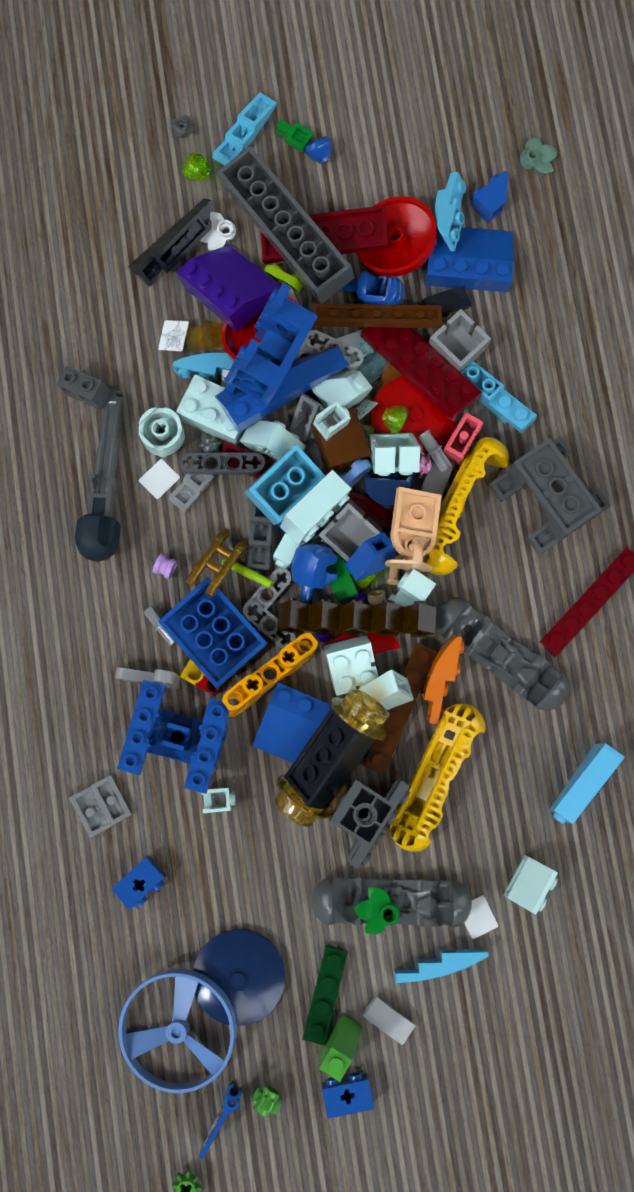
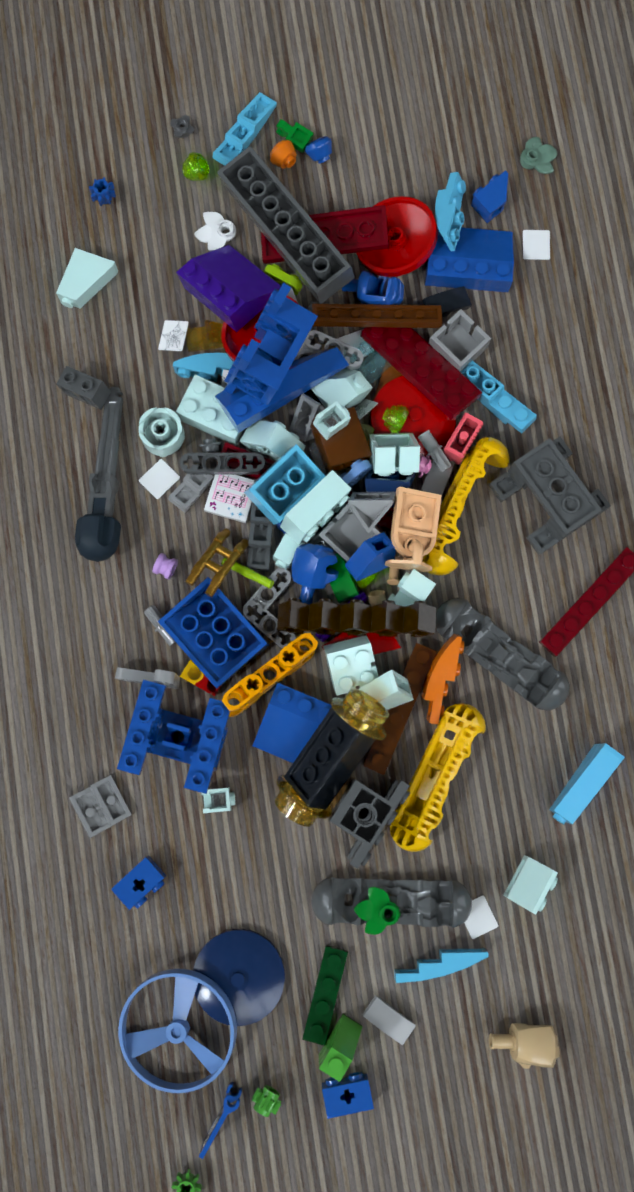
(84, 278): none -> light aqua slope
(102, 191): none -> blue gear
(174, 243): black wedge -> none
(228, 497): none -> white tile
(283, 154): none -> orange cone
(370, 507): none -> light grey slope
(529, 1044): none -> tan piece
(536, 244): none -> white sticker

